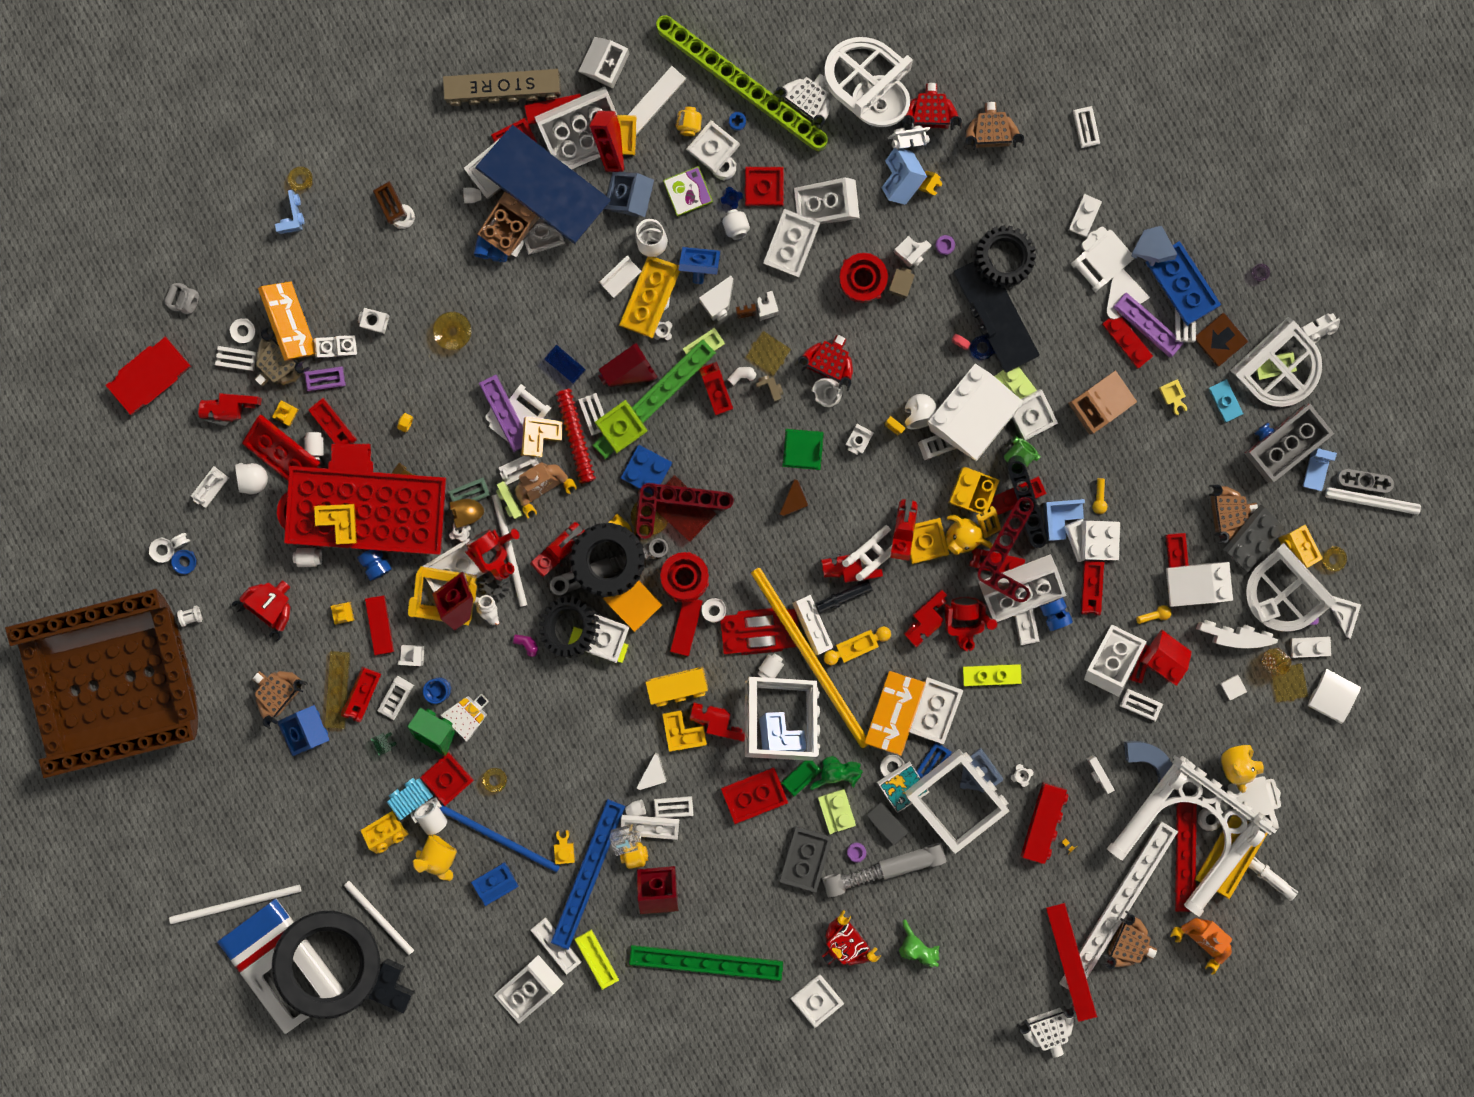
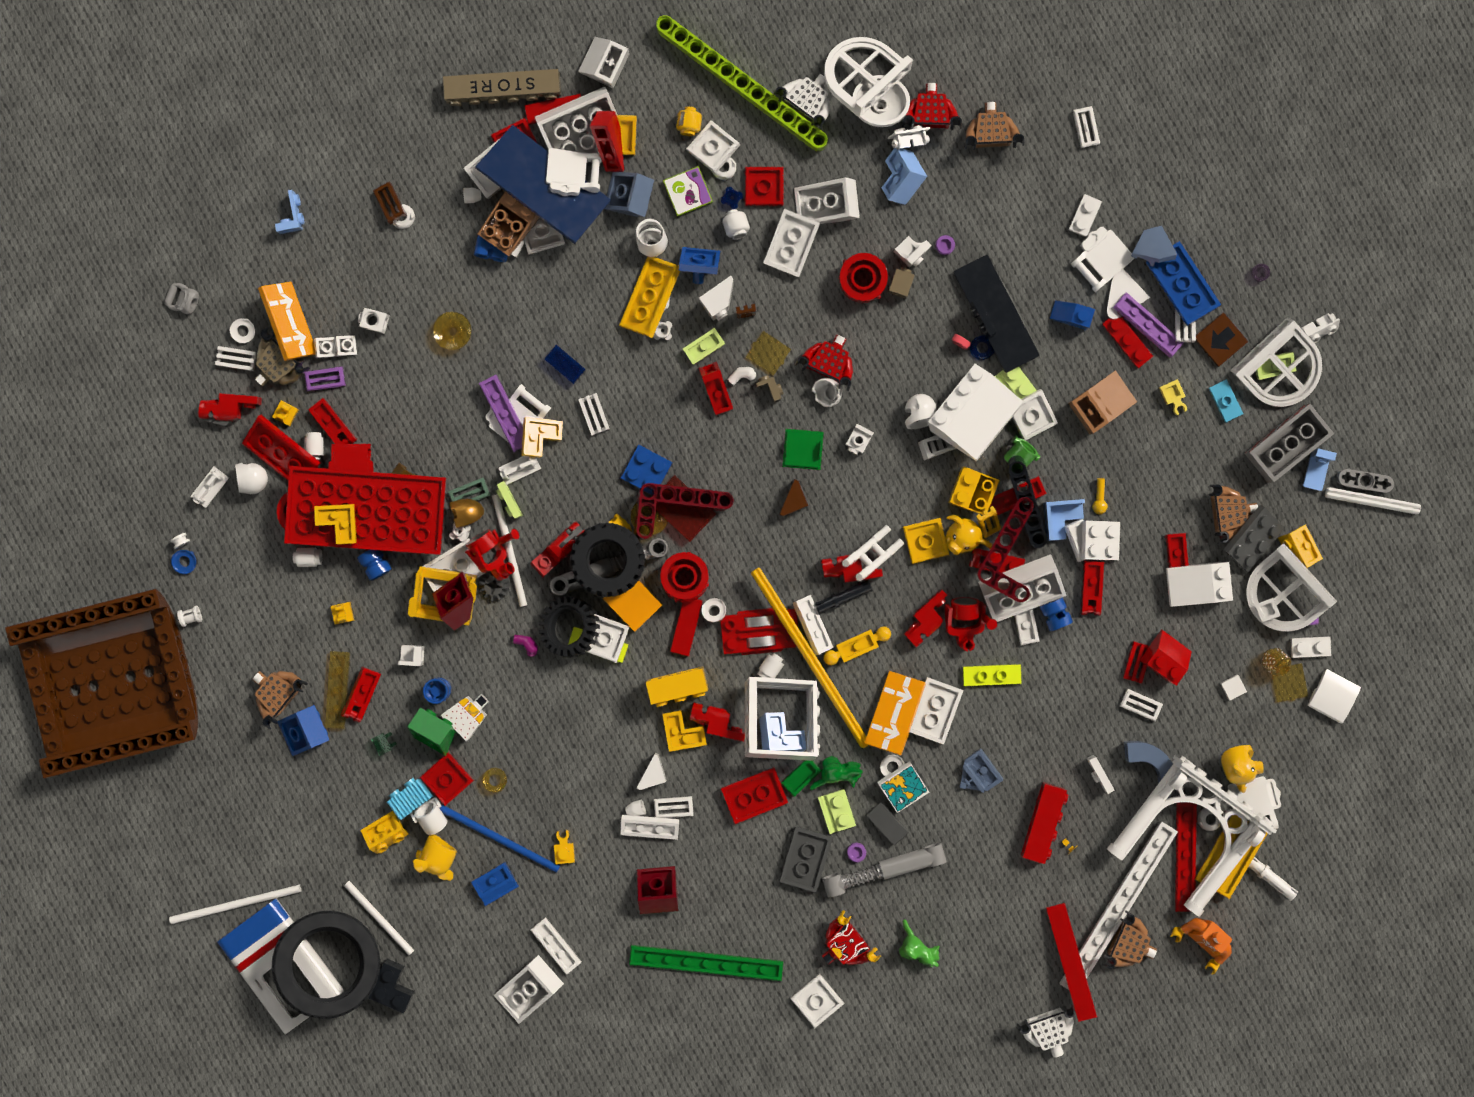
(148, 375): red piece -> none
(153, 550): white piece -> none
(268, 605): red torso -> none
(300, 171): clear yellow piece -> none
(379, 625): red tile -> none
(405, 422): yellow tile -> none
(405, 685): white slope -> none
(487, 609): white animal -> none
(539, 481): medium nougat torso -> none
(568, 169): none -> white piece
(575, 436): red piece -> none
(587, 875): blue tile -> none
(596, 959): neon yellow plate -> none
(620, 277): white panel -> none
(621, 426): lime tile -> none
(624, 839): clear brick -> none
(627, 368): dark red slope -> none
(635, 858): yellow head -> none
(657, 97): white tile -> none
(665, 388): bright green tile -> none
(741, 125): blue bush -> none
(767, 310): white hinge -> none
(894, 426): yellow tile -> none
(904, 530): red plate -> none
(926, 759): blue tile -> none
(930, 182): yellow tile -> none
(938, 772): white window -> none
(1015, 238): black tyre -> none
(1021, 770): white plate -> none
(1072, 314): none -> blue slope
(1115, 660): white slope -> none
(1163, 613): yellow bar -> none
(1242, 638): white slope -> none
(1264, 431): blue bush -> none
(1342, 559): clear yellow piece -> none
(1346, 615): white tile -> none

